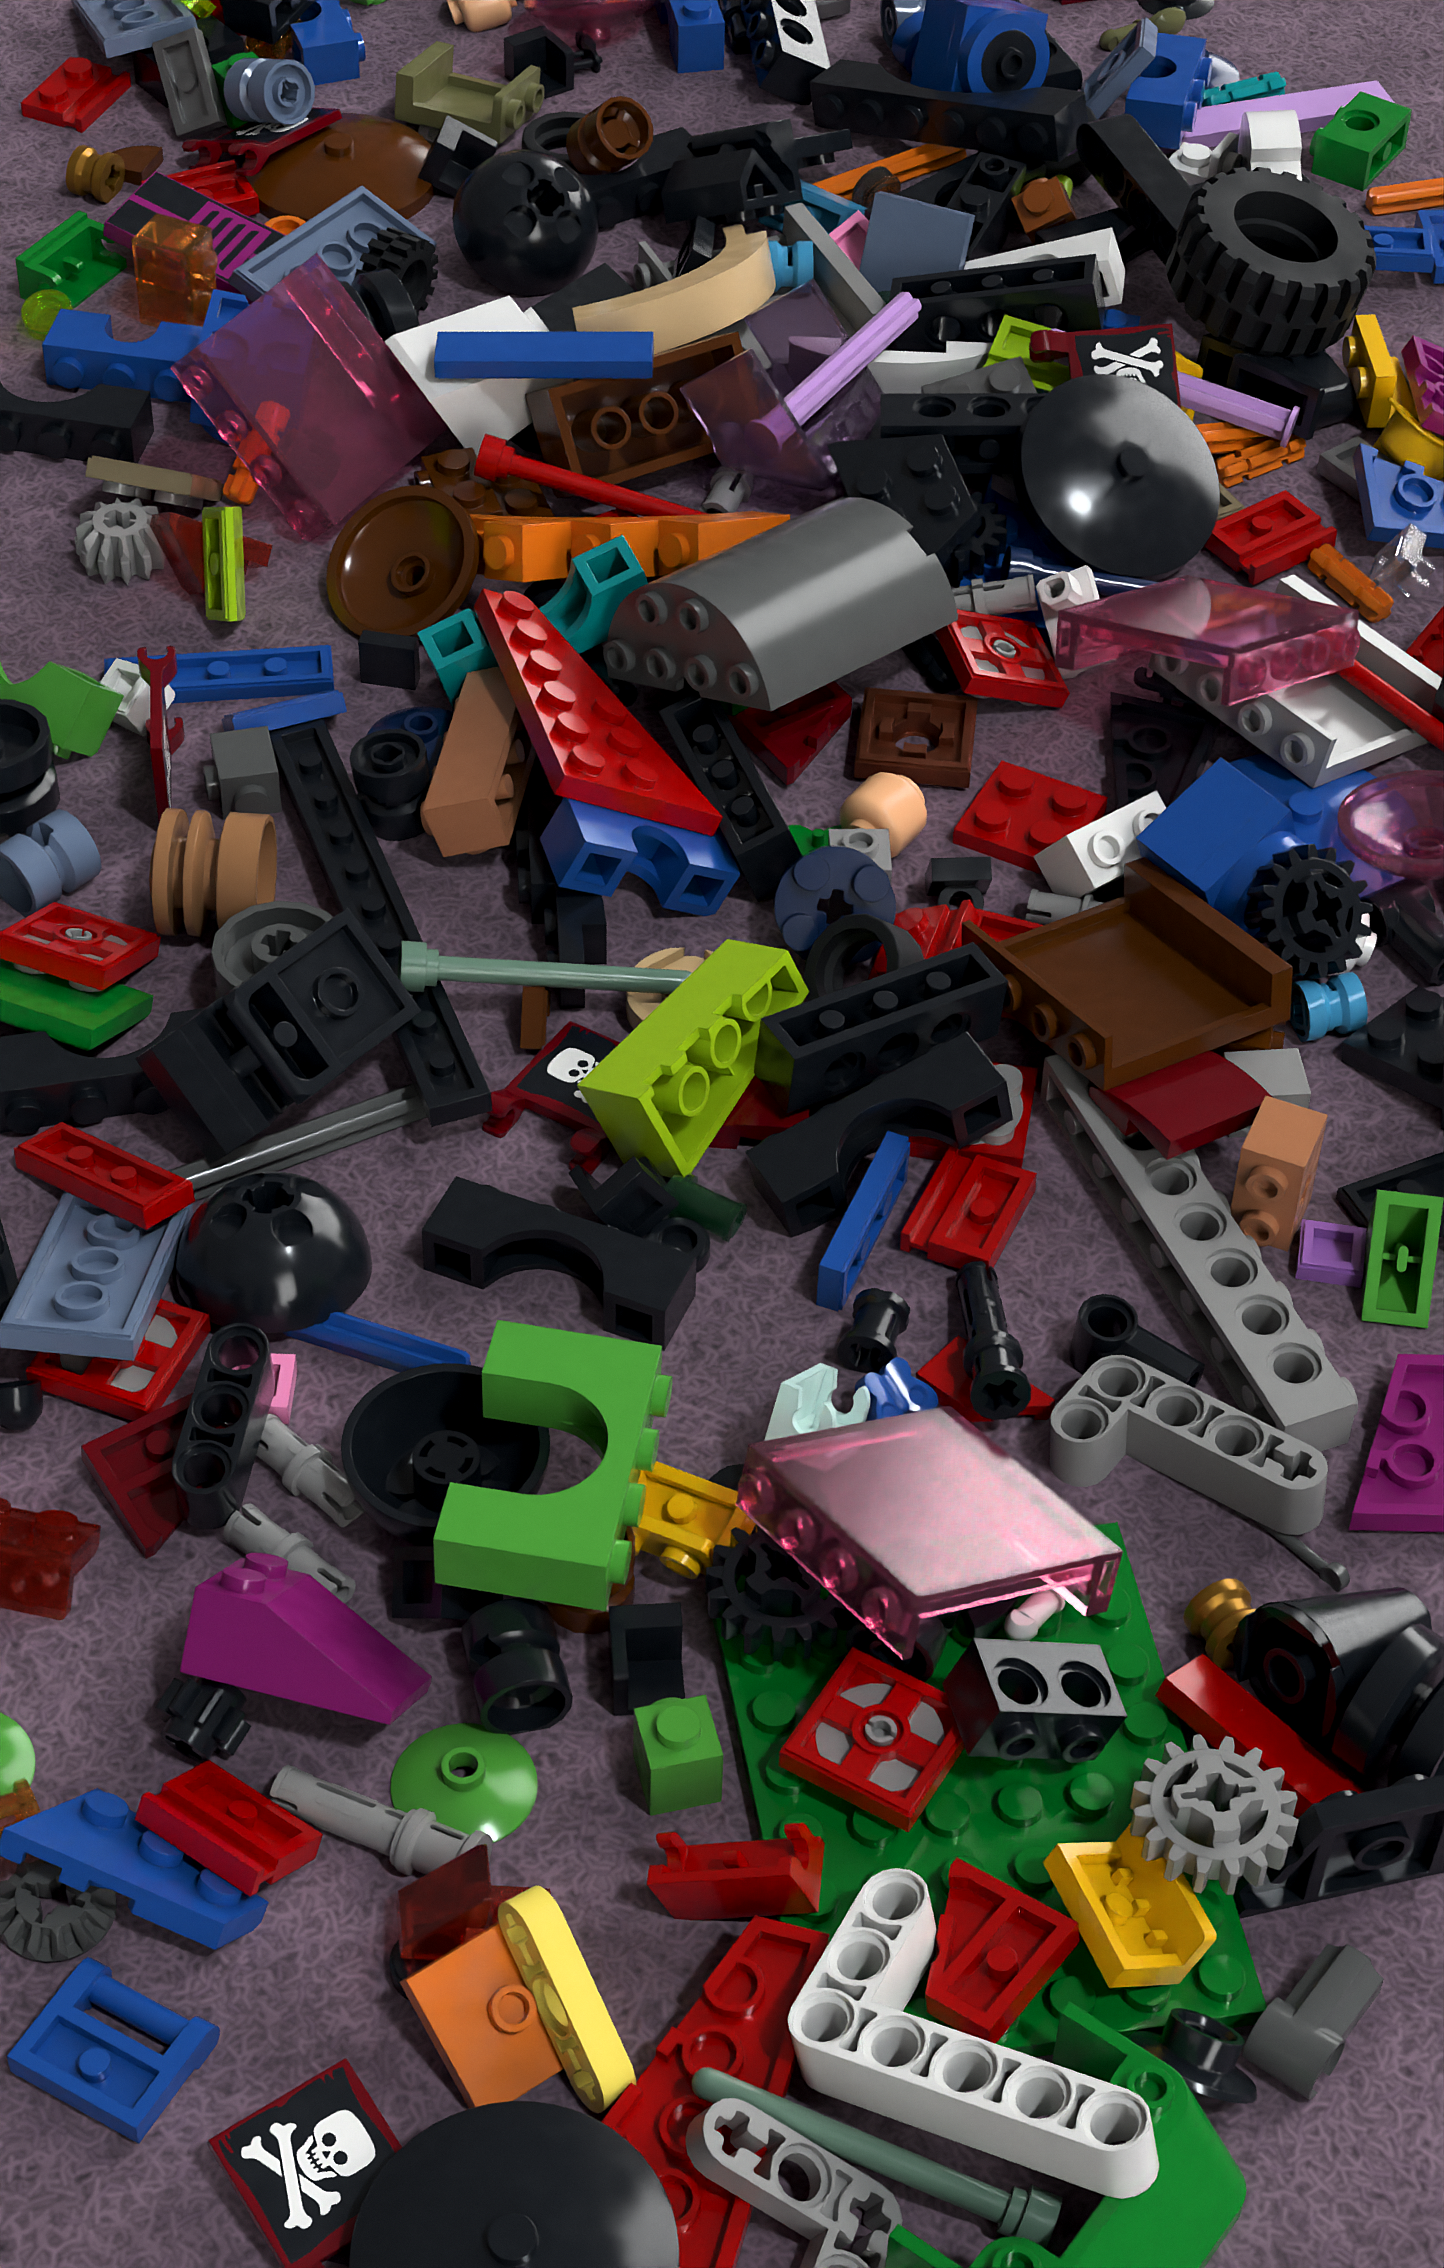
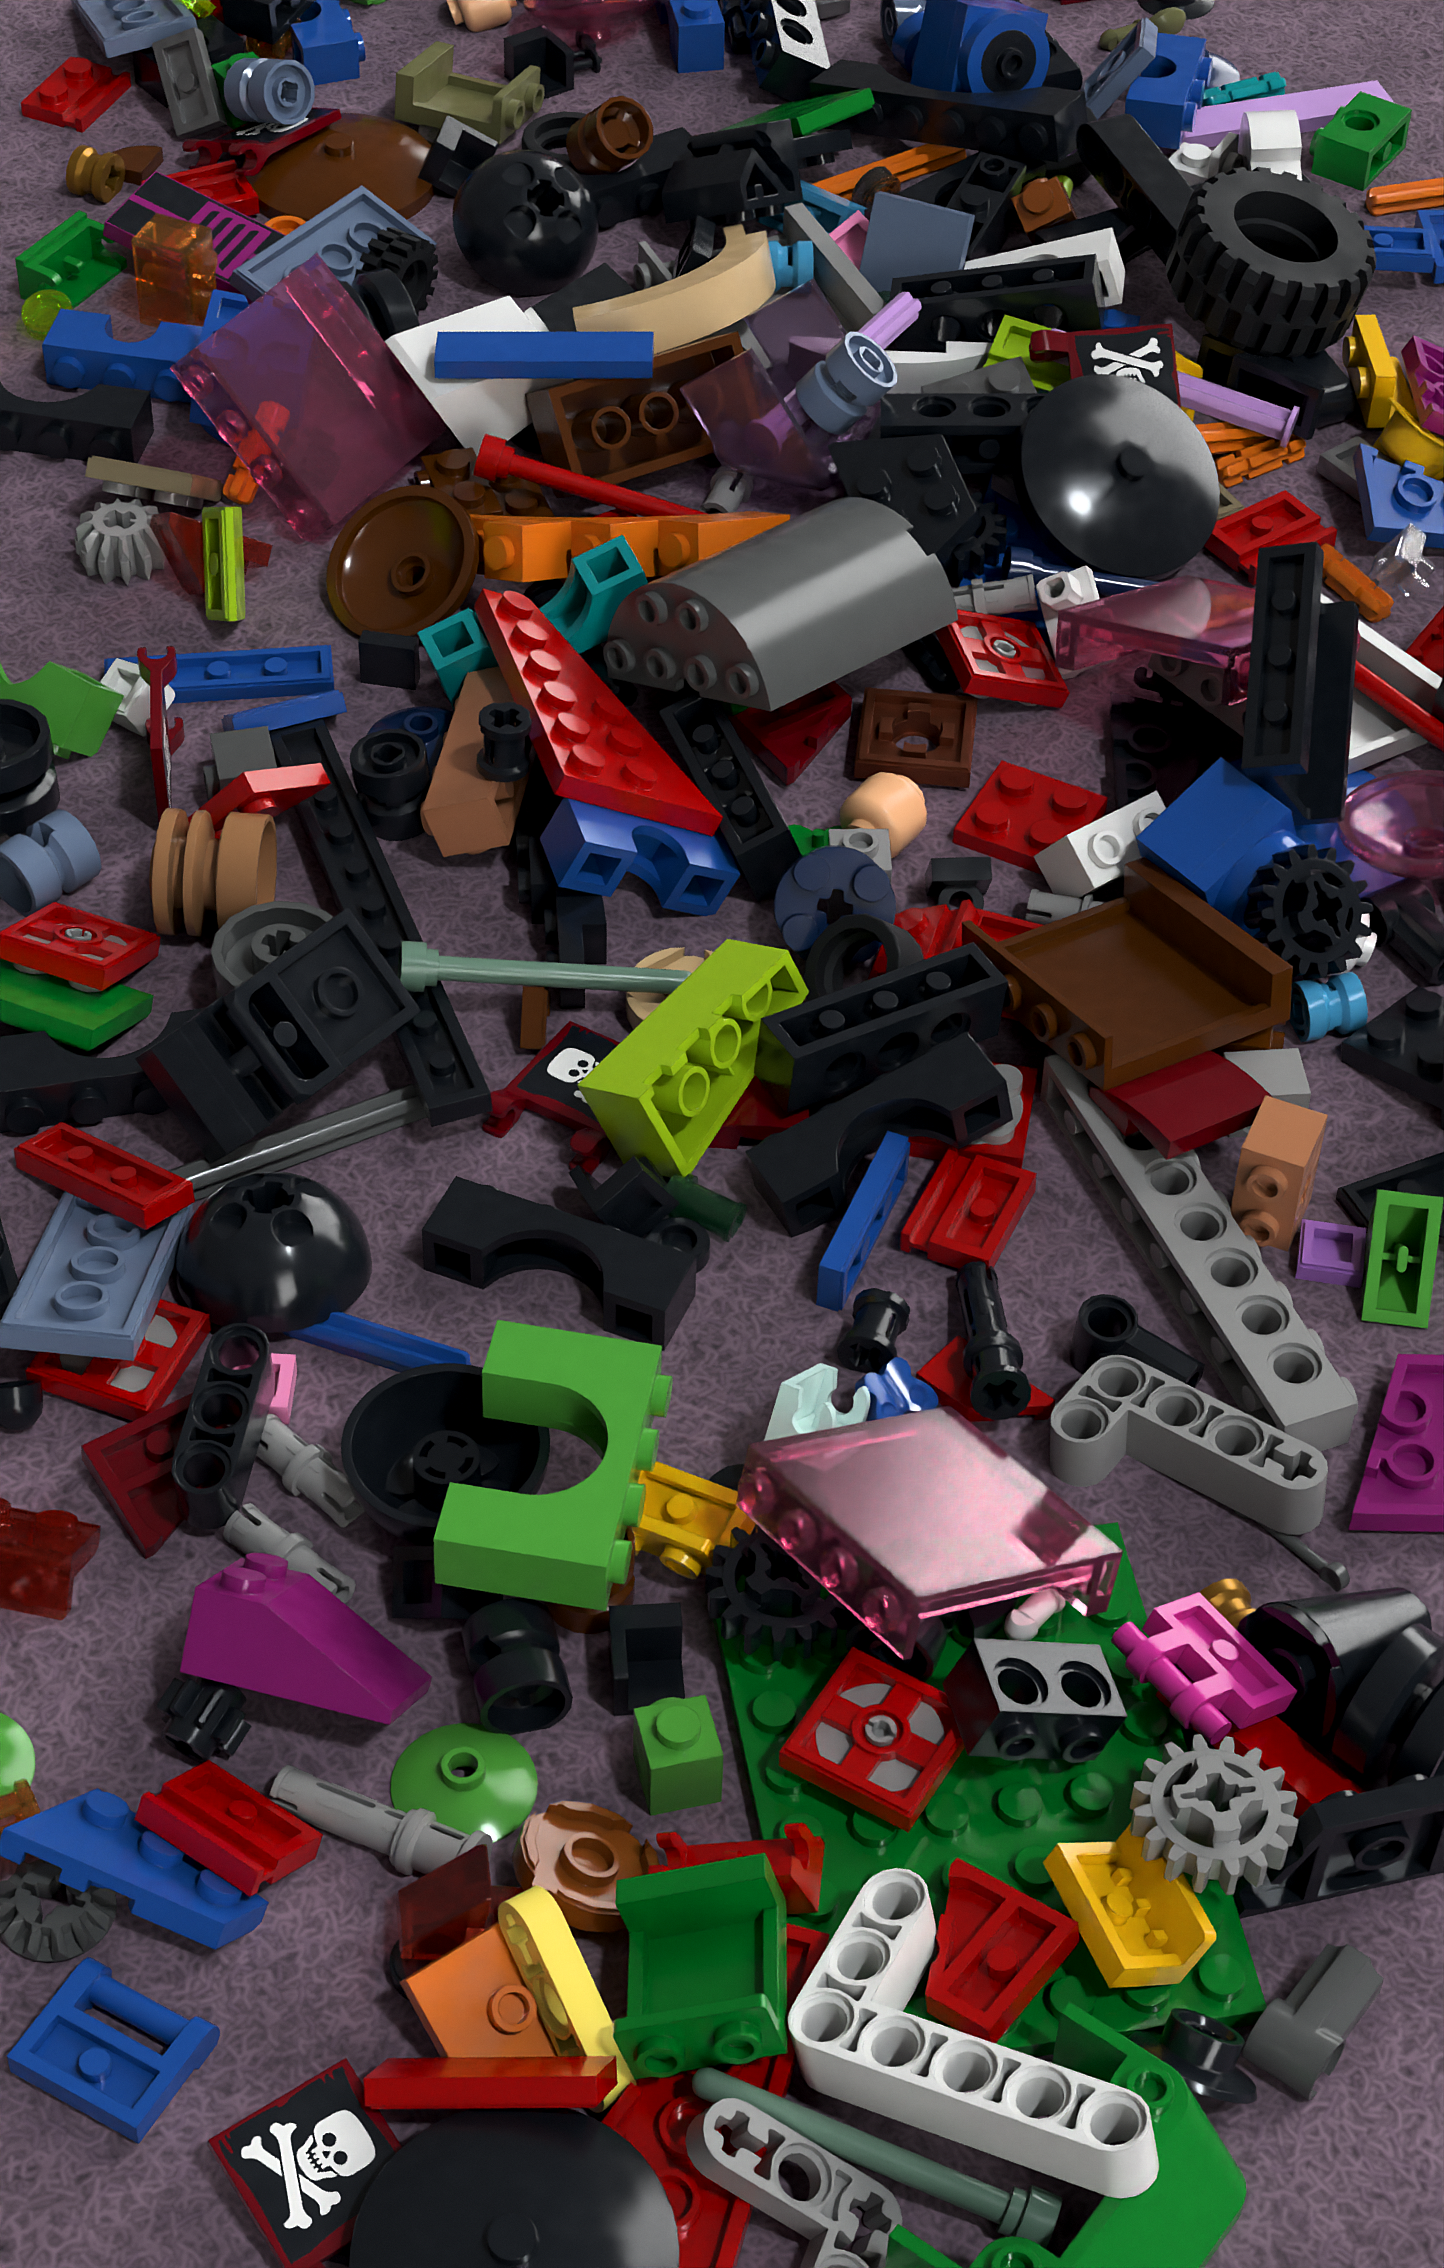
(265, 792): none -> red wing
(490, 2082): none -> red tile
(504, 742): none -> black bush
(577, 1857): none -> dark orange tile
(703, 1967): none -> green panel
(815, 113): none -> green tile
(846, 383): none -> sand blue wheel
(1225, 1668): none -> dark pink plate
(1300, 686): none -> black panel

